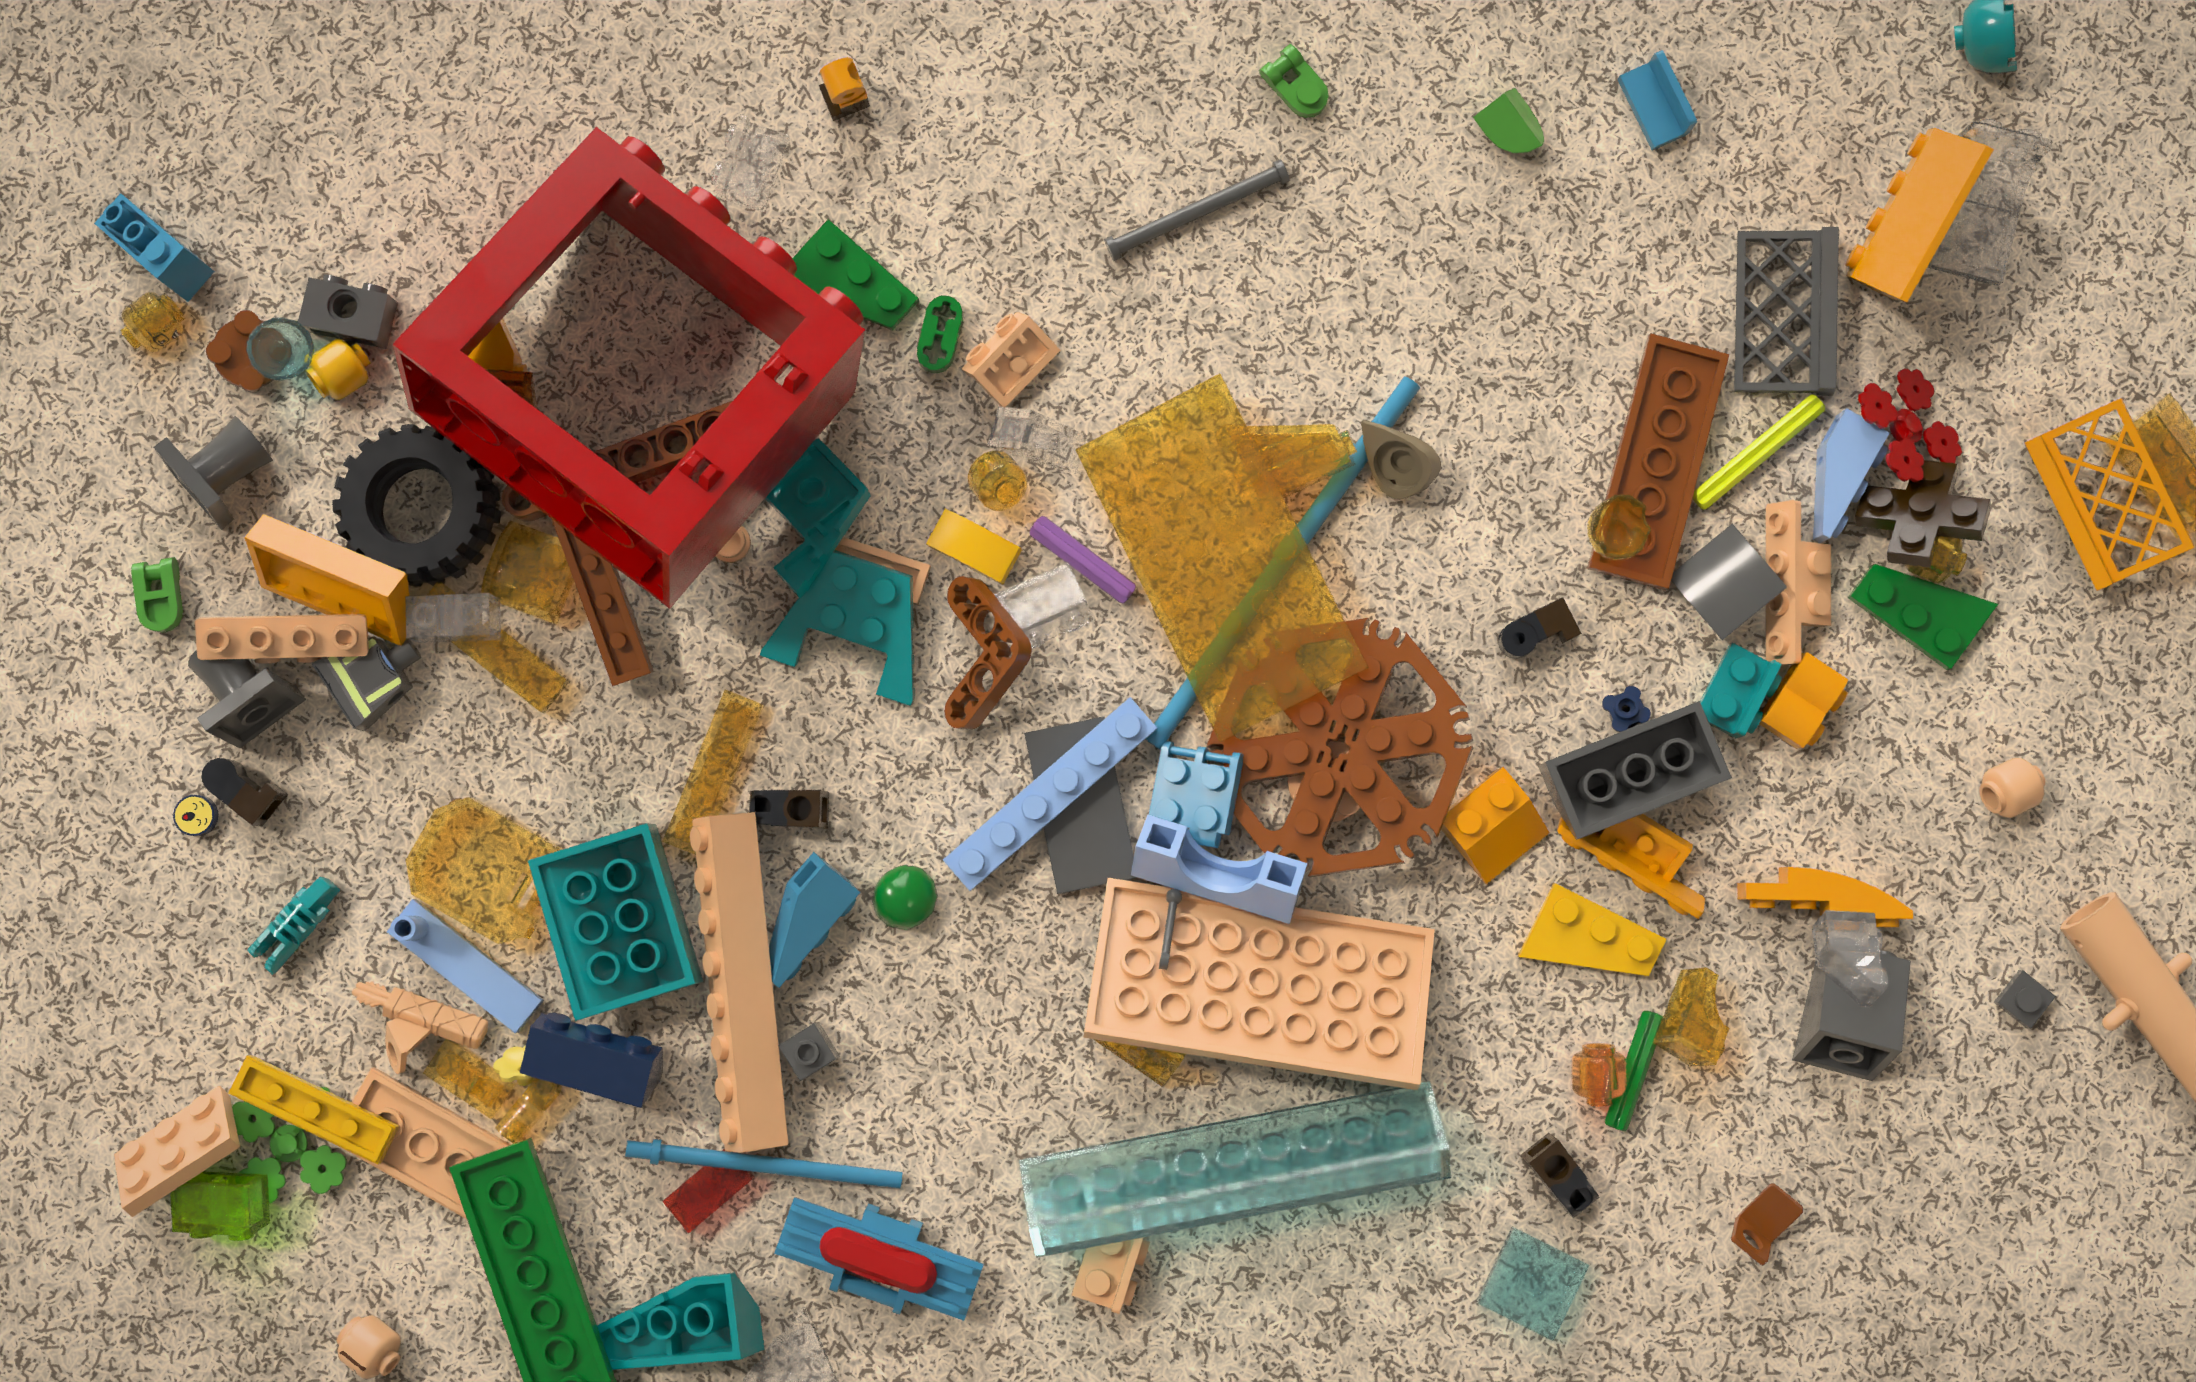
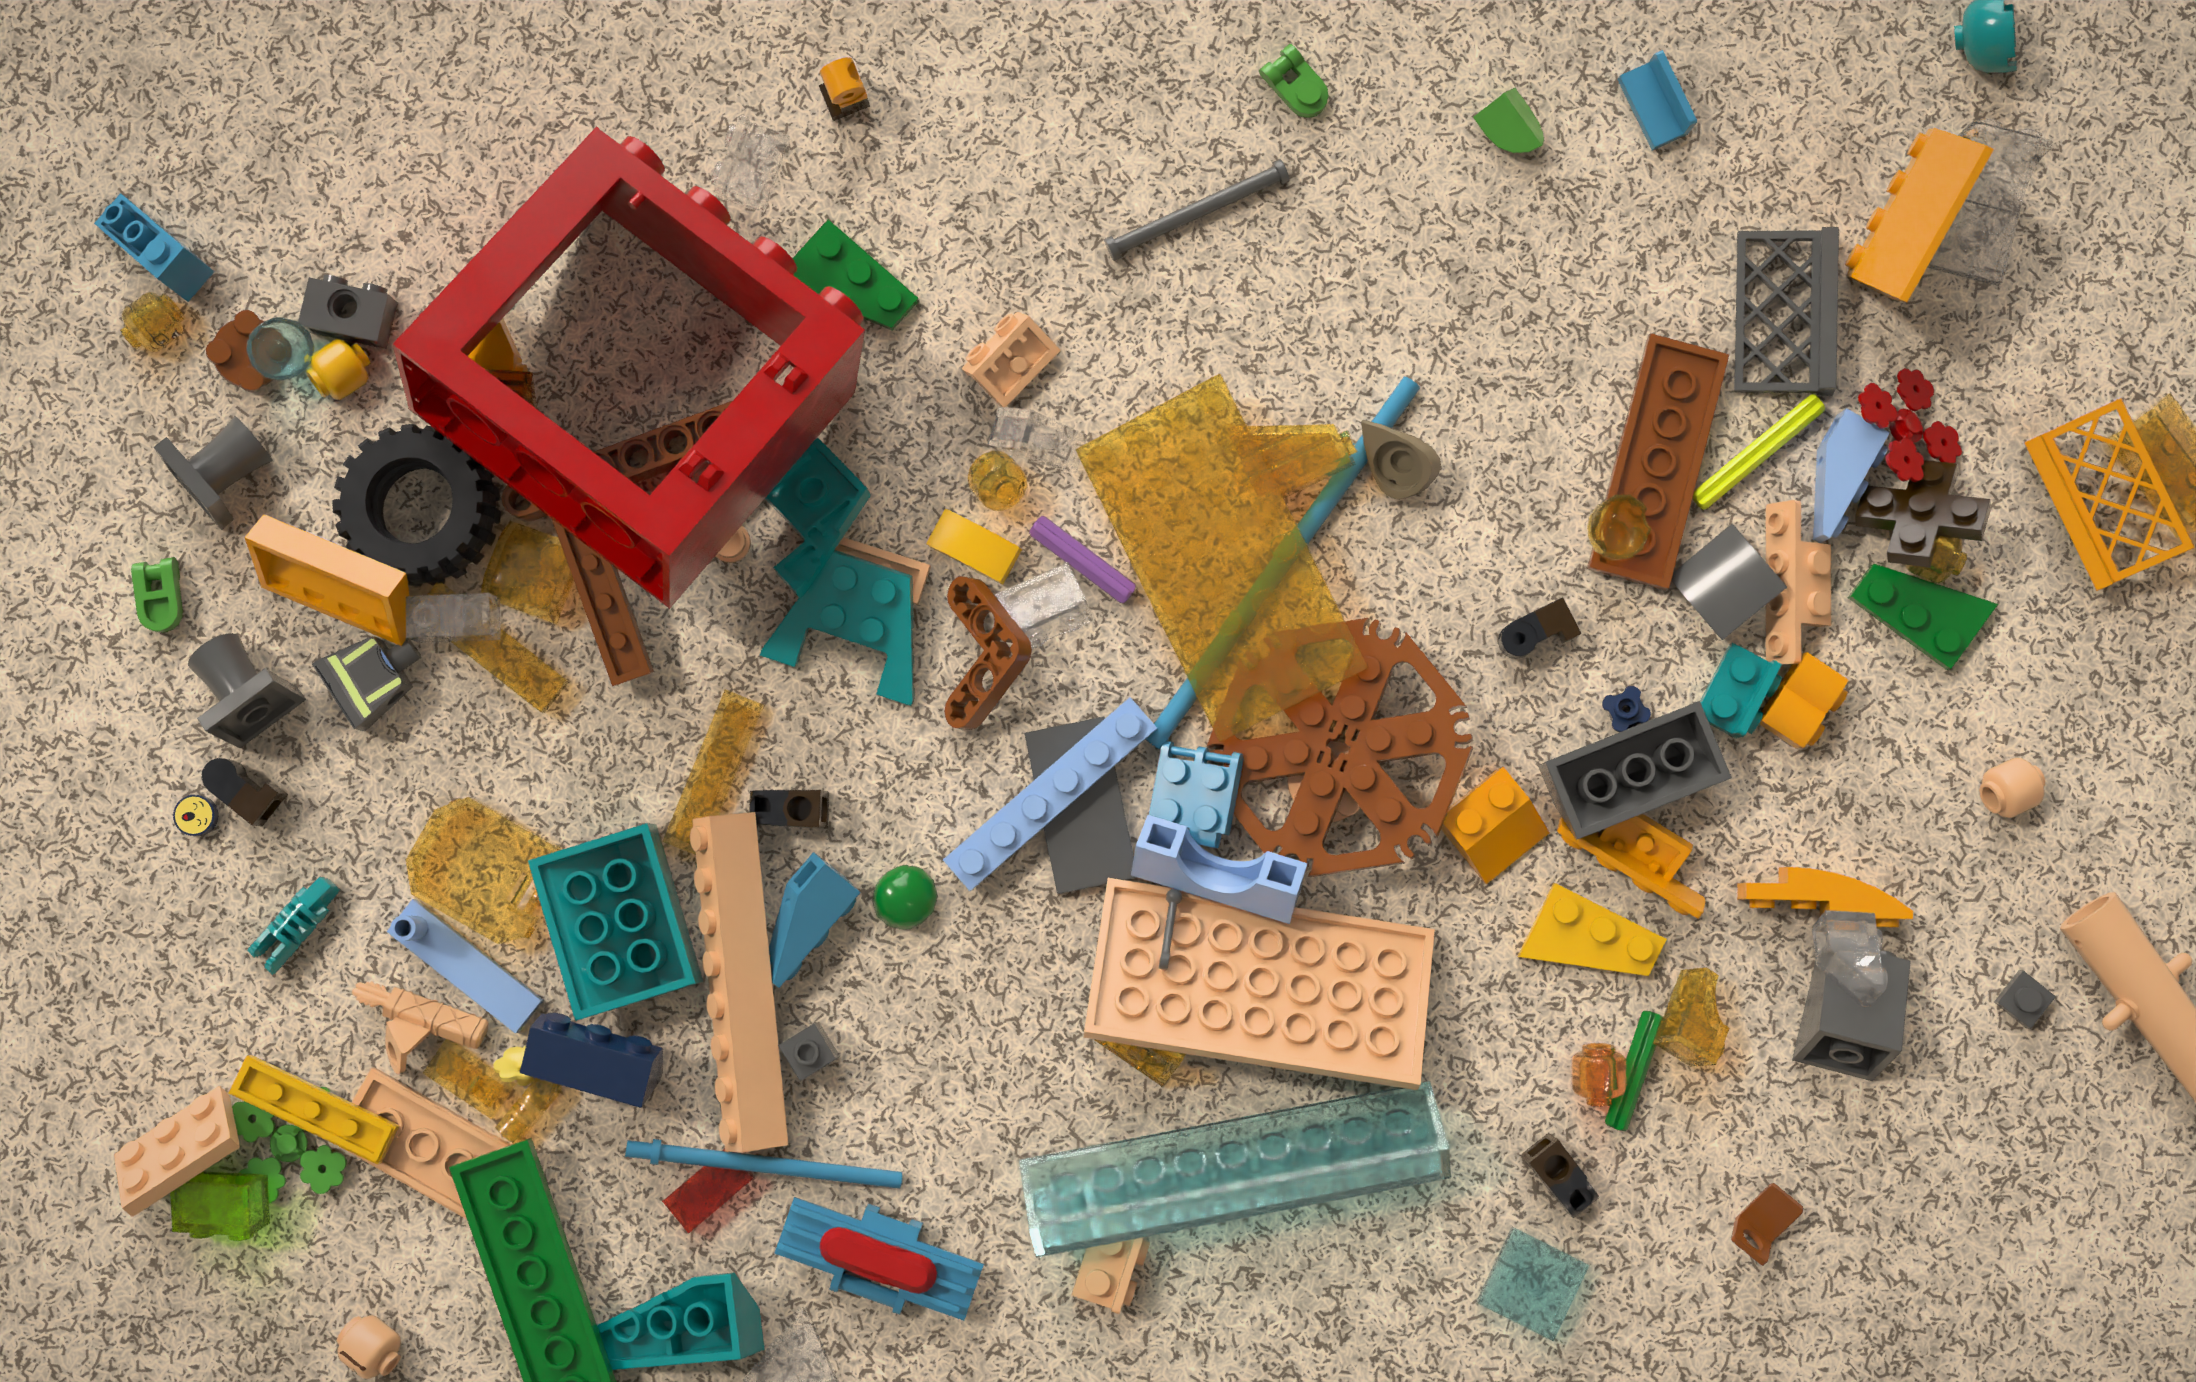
(282, 637): light nougat bracket -> none
(949, 335): green beam -> none

